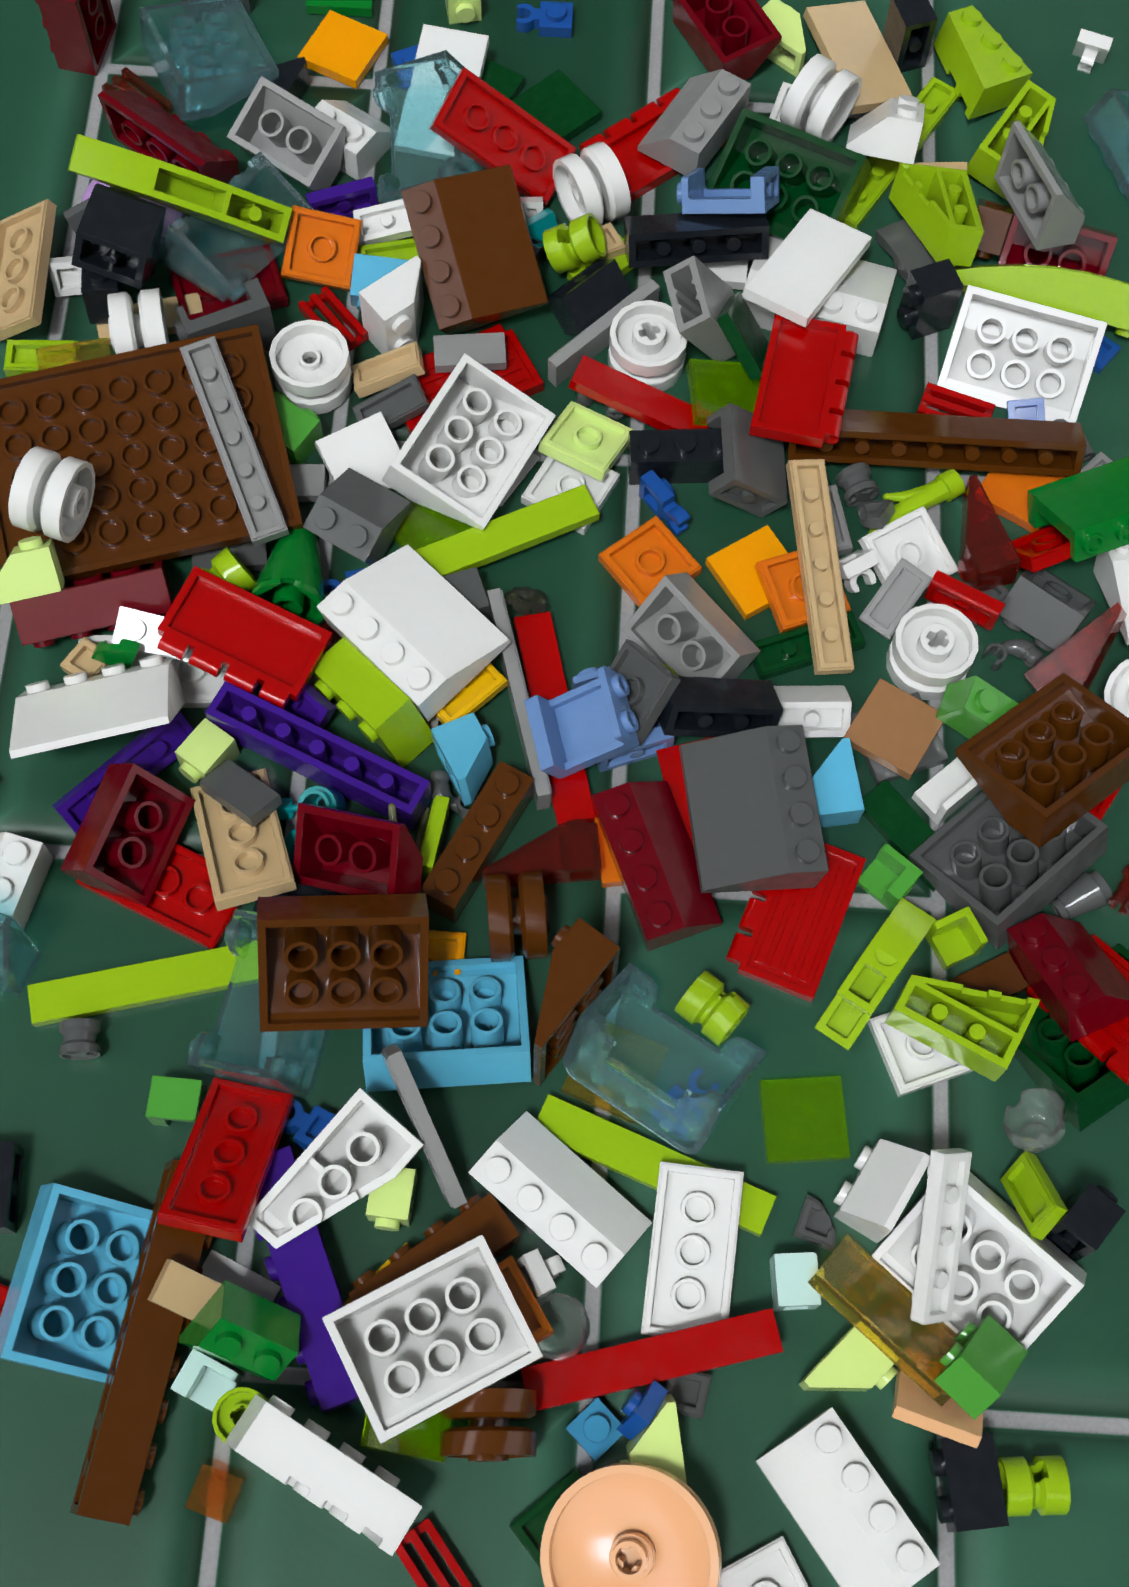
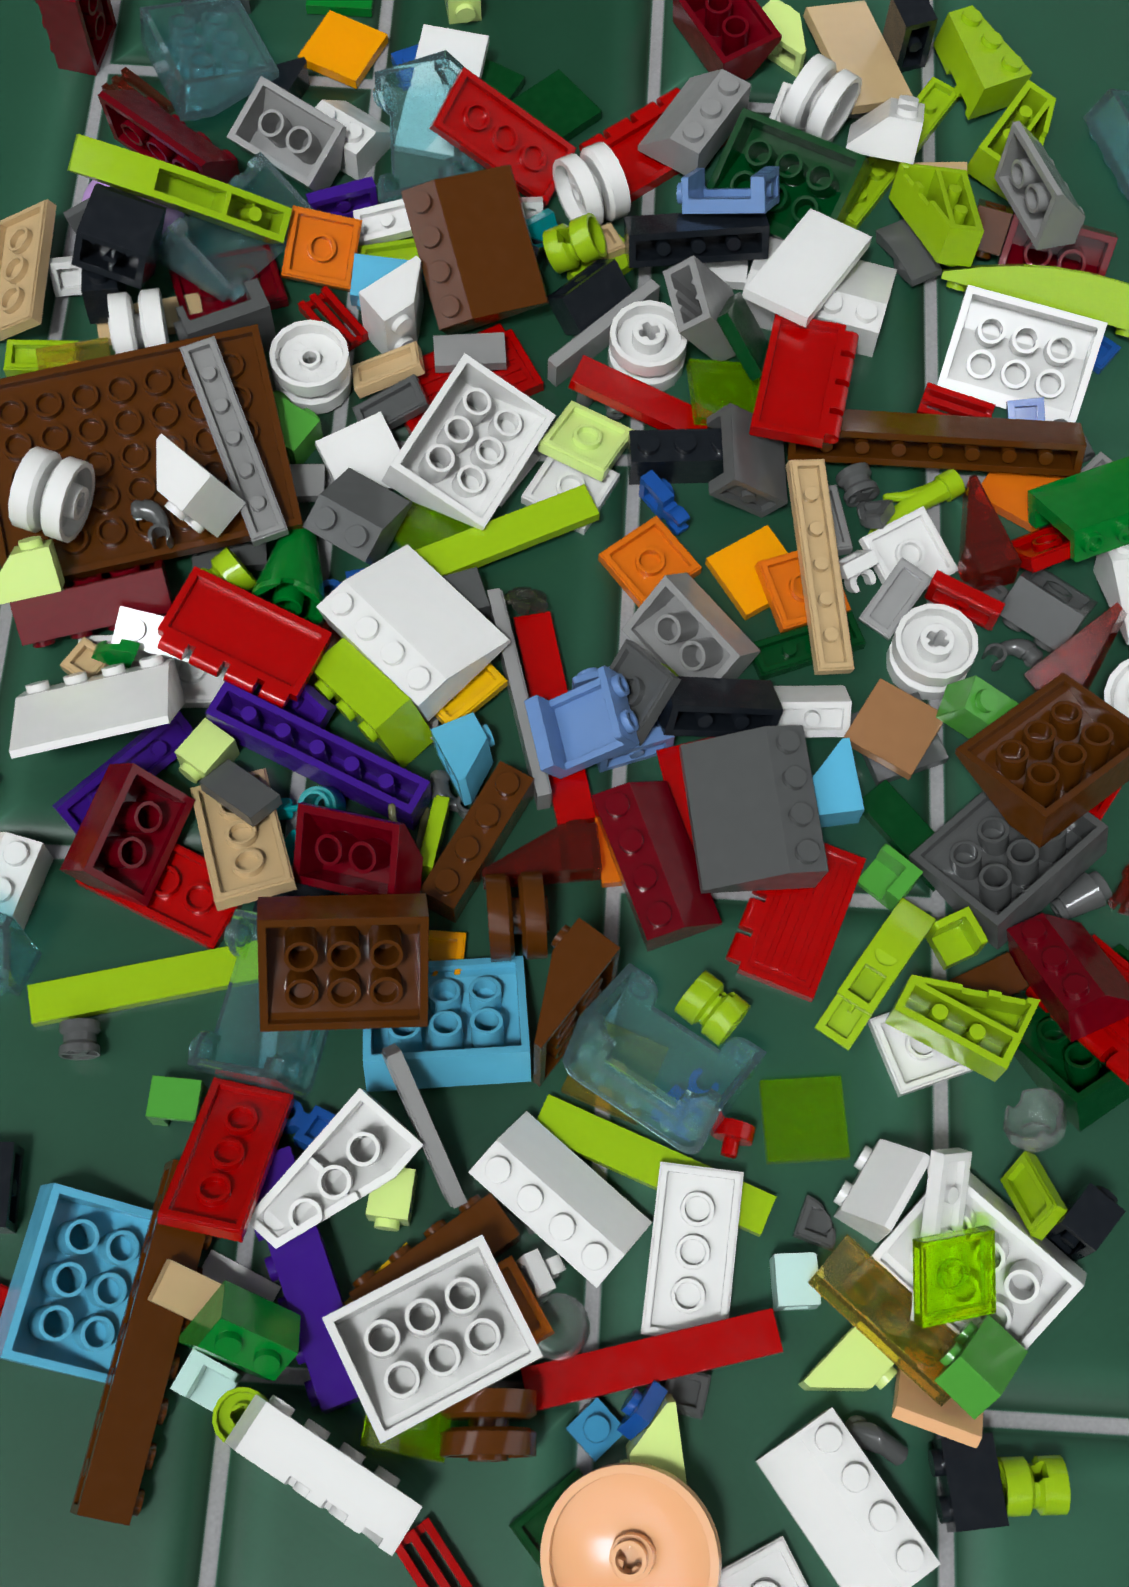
(153, 513): none -> dark grey arm
(193, 490): none -> white slope
(215, 1493): clear orange plate -> none
(552, 19): blue plate -> none
(734, 1134): none -> red tile
(876, 1440): none -> dark grey arm
(929, 299): black brick -> none
(946, 791): white panel -> none
(954, 1276): none -> clear neon green tile
(1091, 48): white tile -> none

